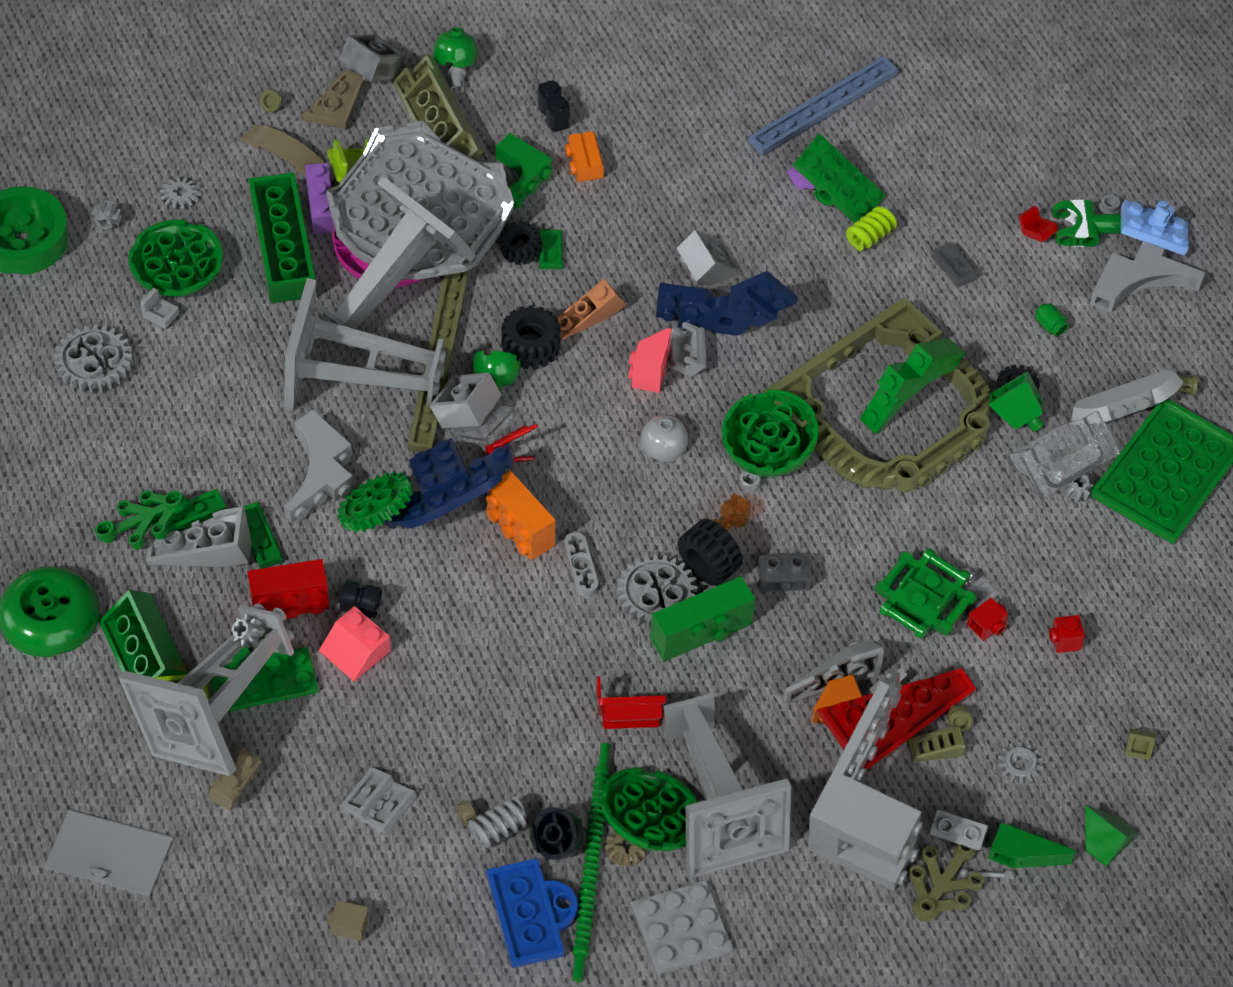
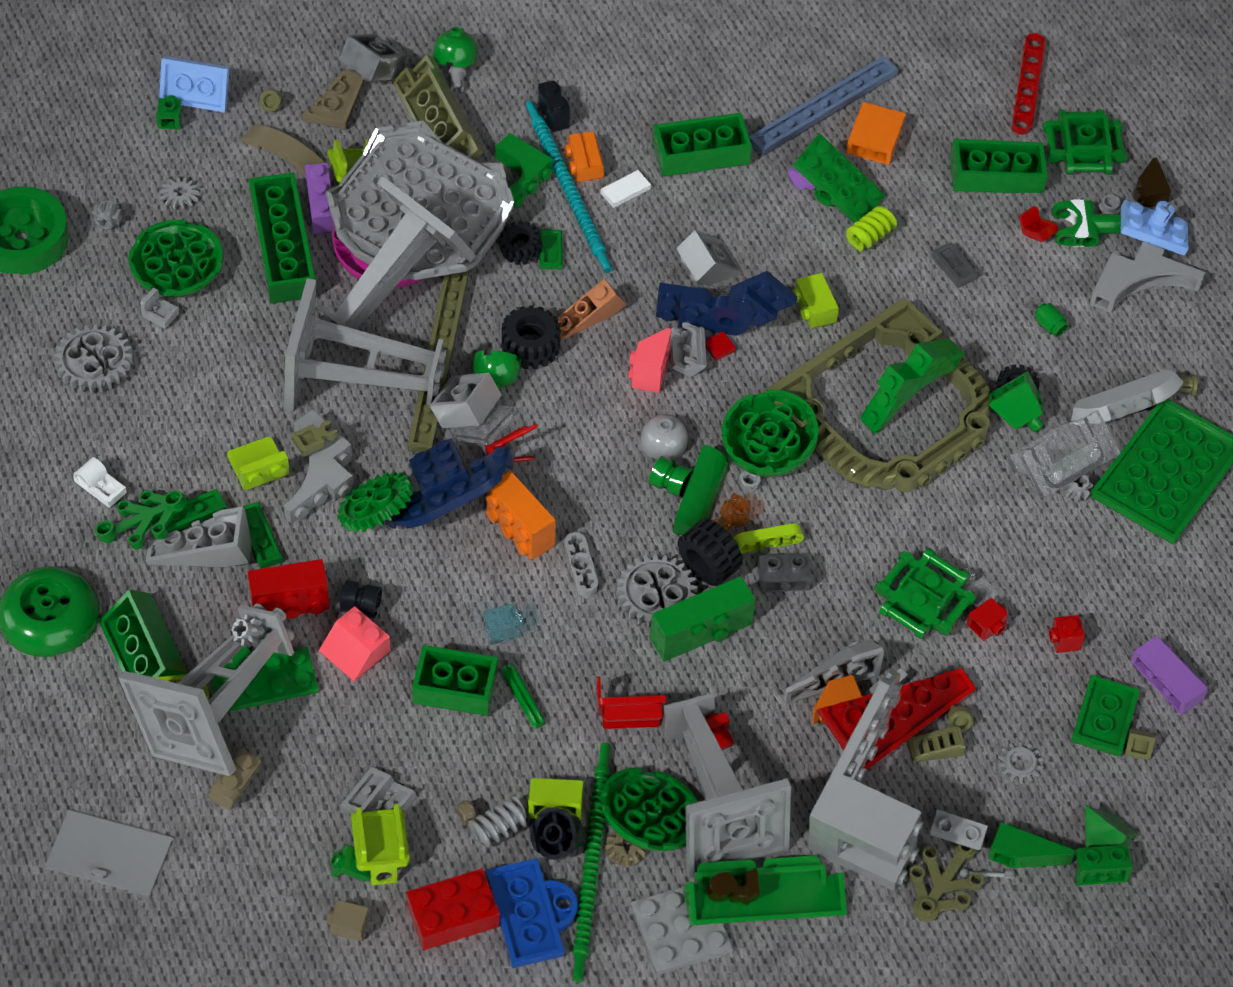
(96, 481): none -> white plate
(169, 108): none -> green brick
(195, 83): none -> light blue plate
(258, 463): none -> lime bracket
(312, 439): none -> olive plate
(345, 862): none -> green bracket
(380, 842): none -> lime piece
(452, 909): none -> red brick
(455, 680): none -> green brick
(502, 624): none -> clear light blue brick
(523, 696): none -> green axle
(555, 793): none -> lime brick
(570, 190): none -> teal hose
(625, 188): none -> white tile
(668, 476): none -> green wheel
(701, 144): none -> green brick
(701, 489): none -> green brick
(719, 346): none -> red tile
(719, 726): none -> red bracket
(724, 886): none -> dark brown leg
(776, 536): none -> lime beam
(787, 891): none -> green slope
(816, 301): none -> lime brick
(876, 133): none -> orange brick
(997, 166): none -> green brick
(1026, 83): none -> red beam
(1085, 140): none -> green brick
(1103, 865): none -> green bracket
(1105, 715): none -> green plate
(1152, 185): none -> dark brown slope
(1169, 675): none -> medium lavender brick

